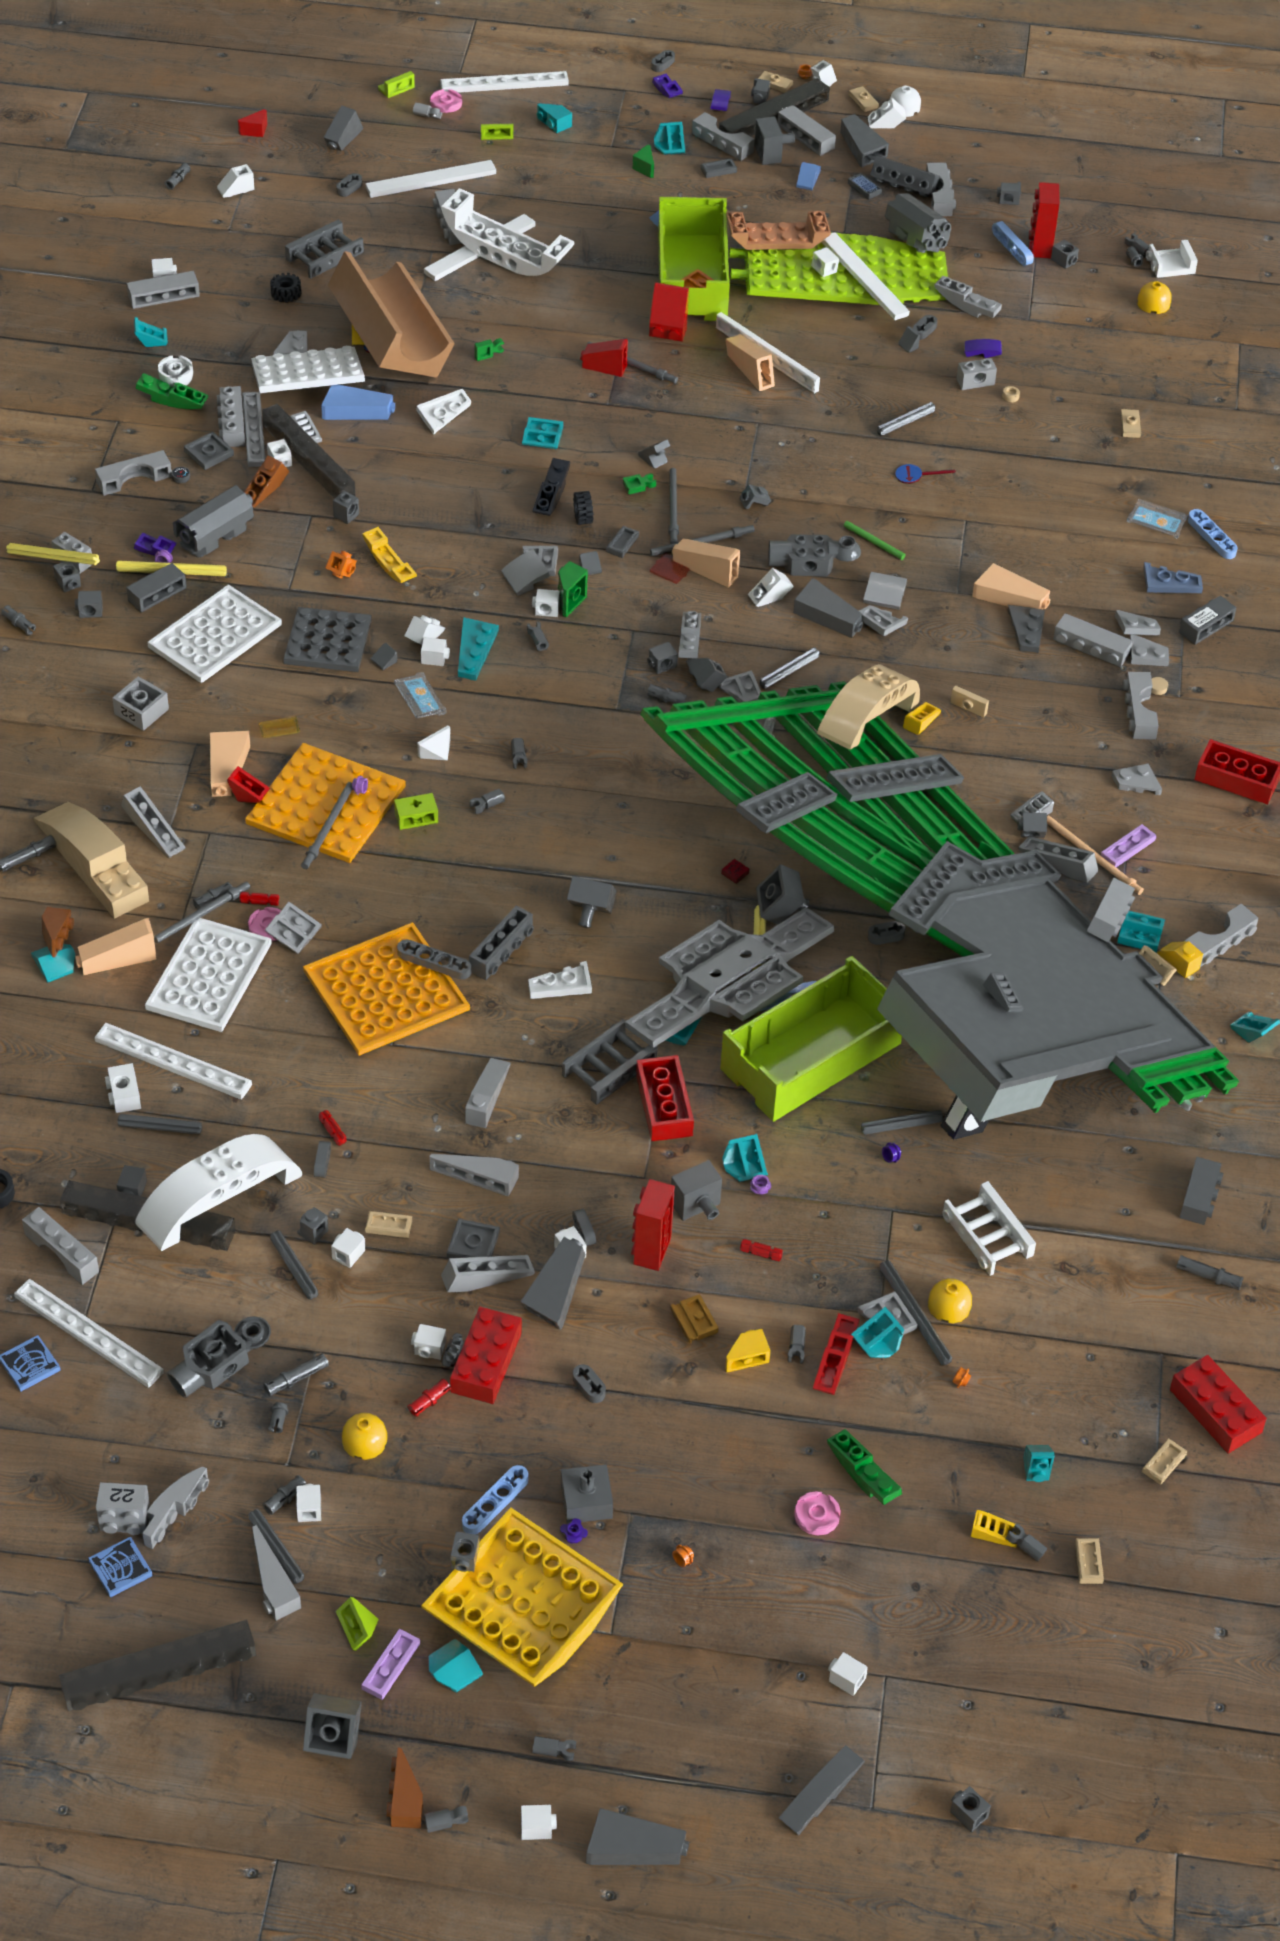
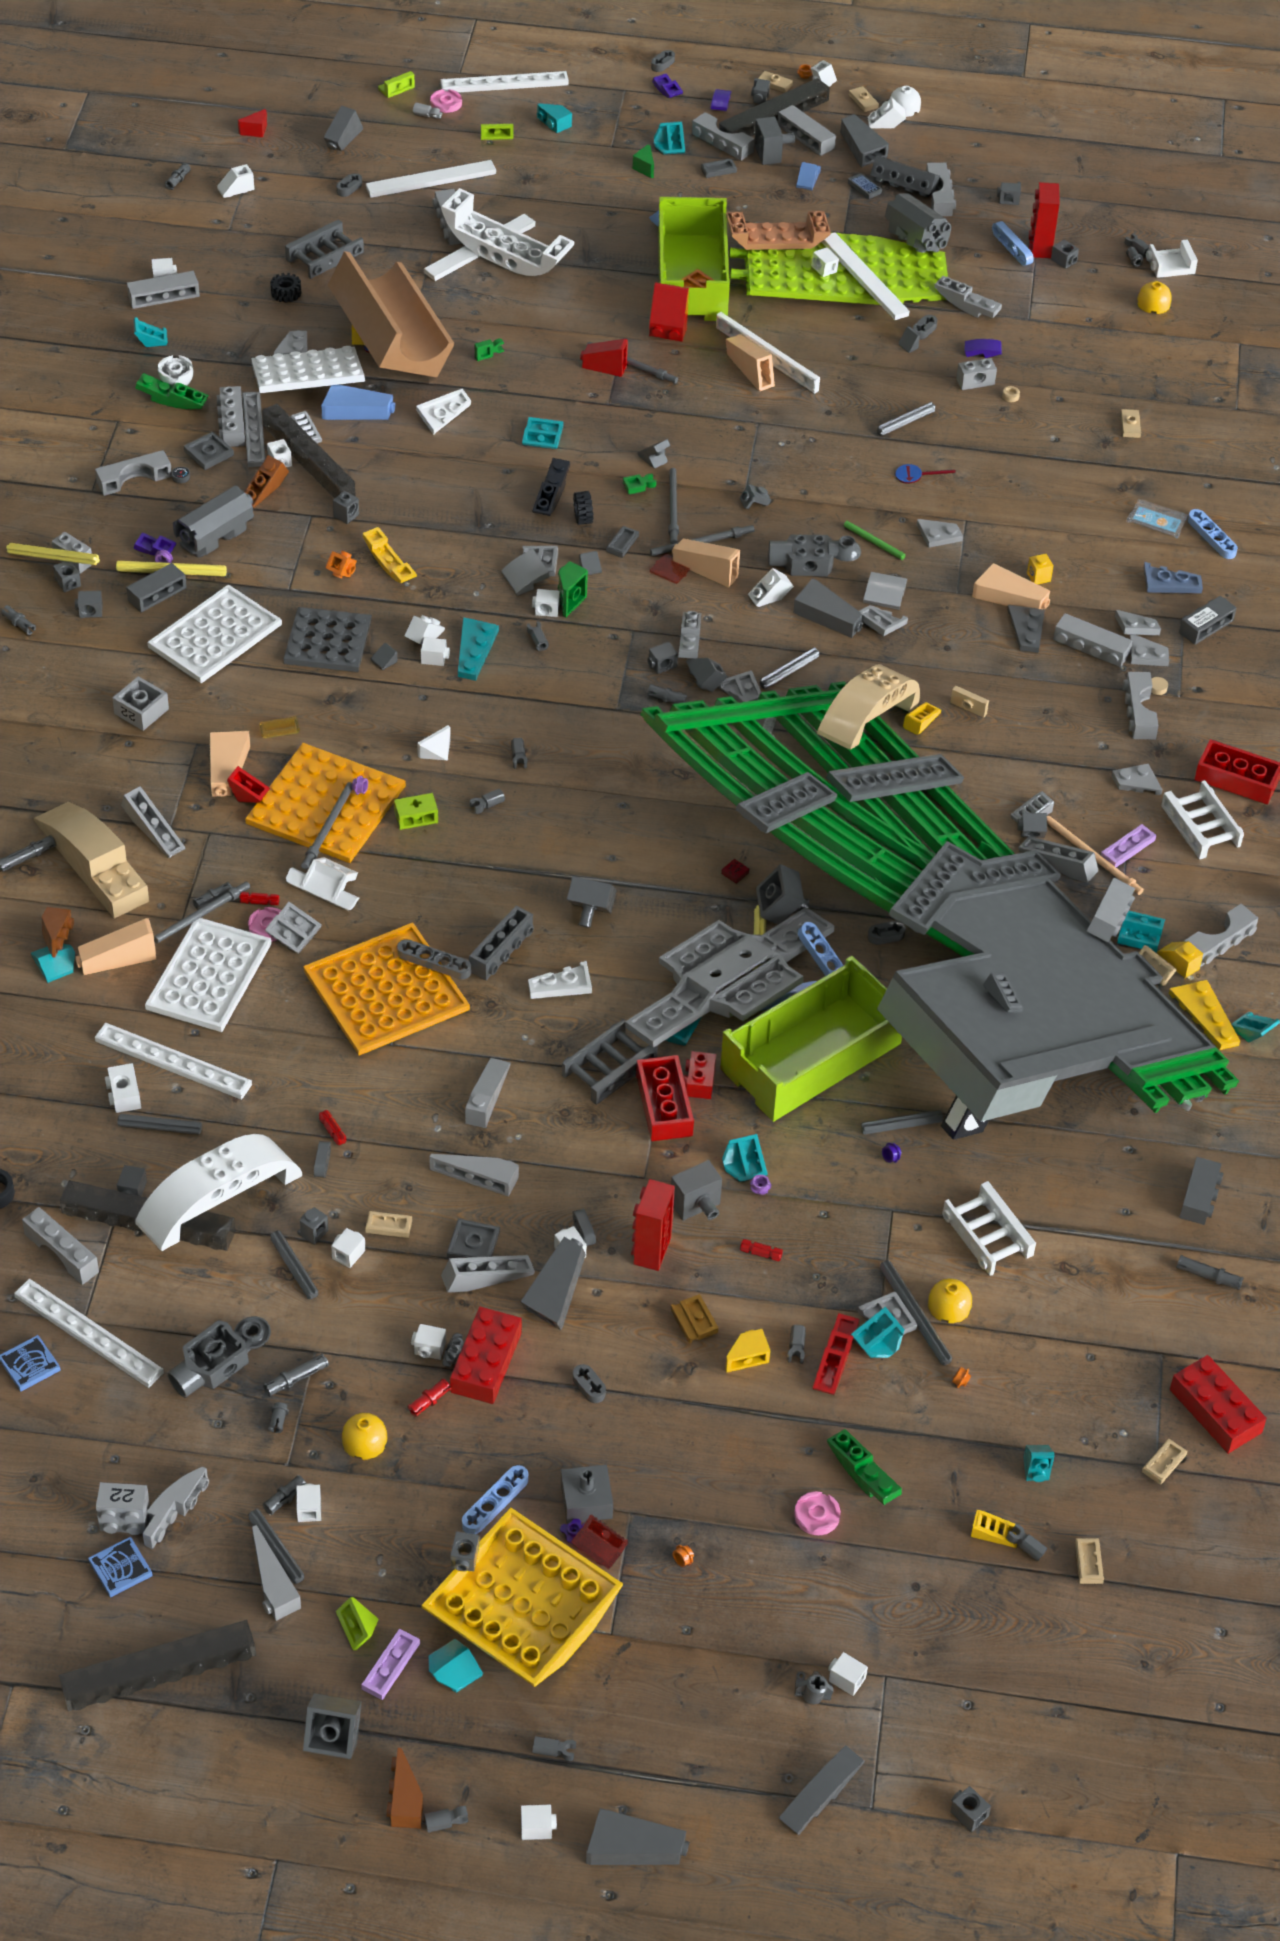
(326, 881): none -> white plate
(420, 696): clear door -> none
(599, 1541): none -> clear red brick
(700, 1075): none -> red brick
(813, 1689): none -> dark grey piece
(820, 959): none -> light blue beam
(939, 533): none -> light grey wing
(1040, 569): none -> yellow brick
(1191, 831): none -> white fence
(1207, 1012): none -> yellow wing

